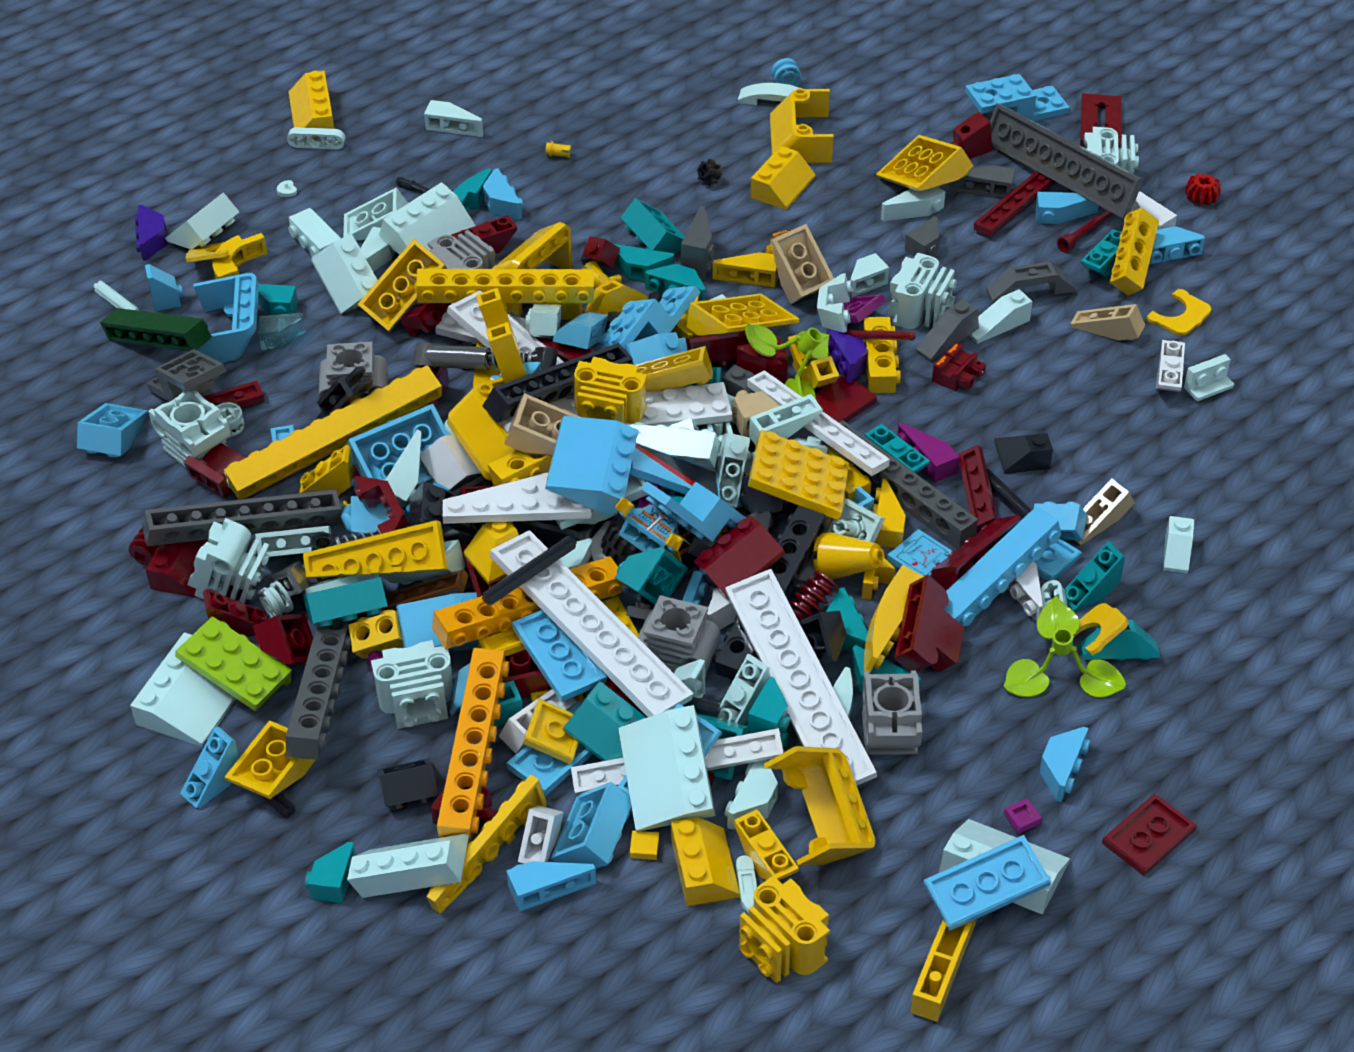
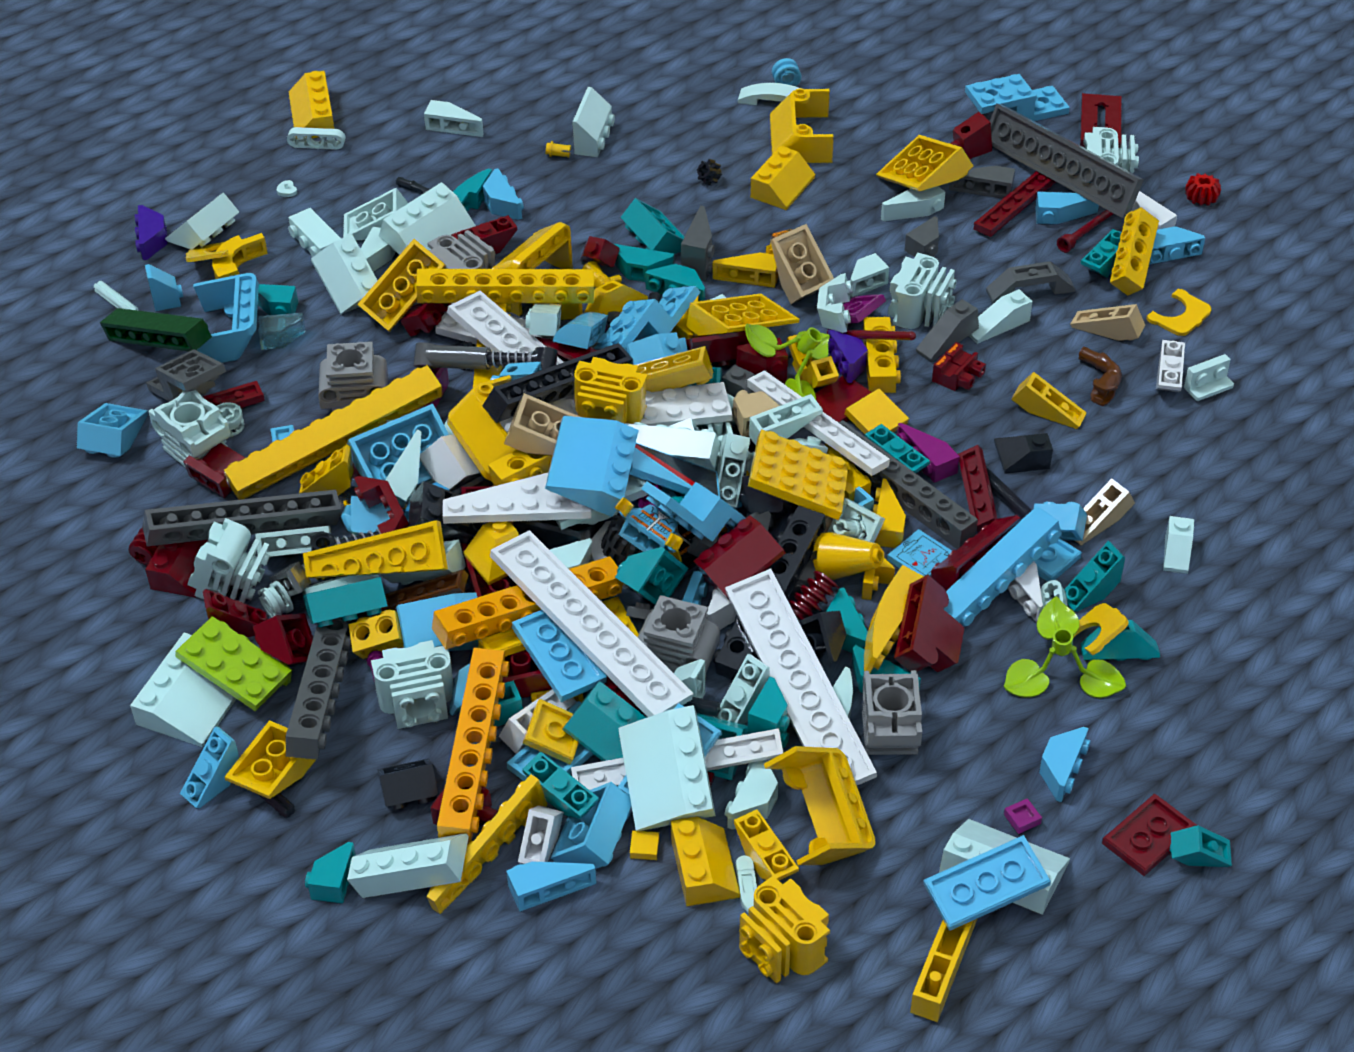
(344, 391): black hinge -> none
(501, 335): yellow arch -> none
(529, 570): black axle -> none
(560, 787): none -> teal slope
(592, 124): none -> light aqua slope
(875, 410): none -> yellow tile
(1047, 402): none -> yellow slope
(1106, 386): none -> reddish brown piece
(1200, 847): none -> teal slope

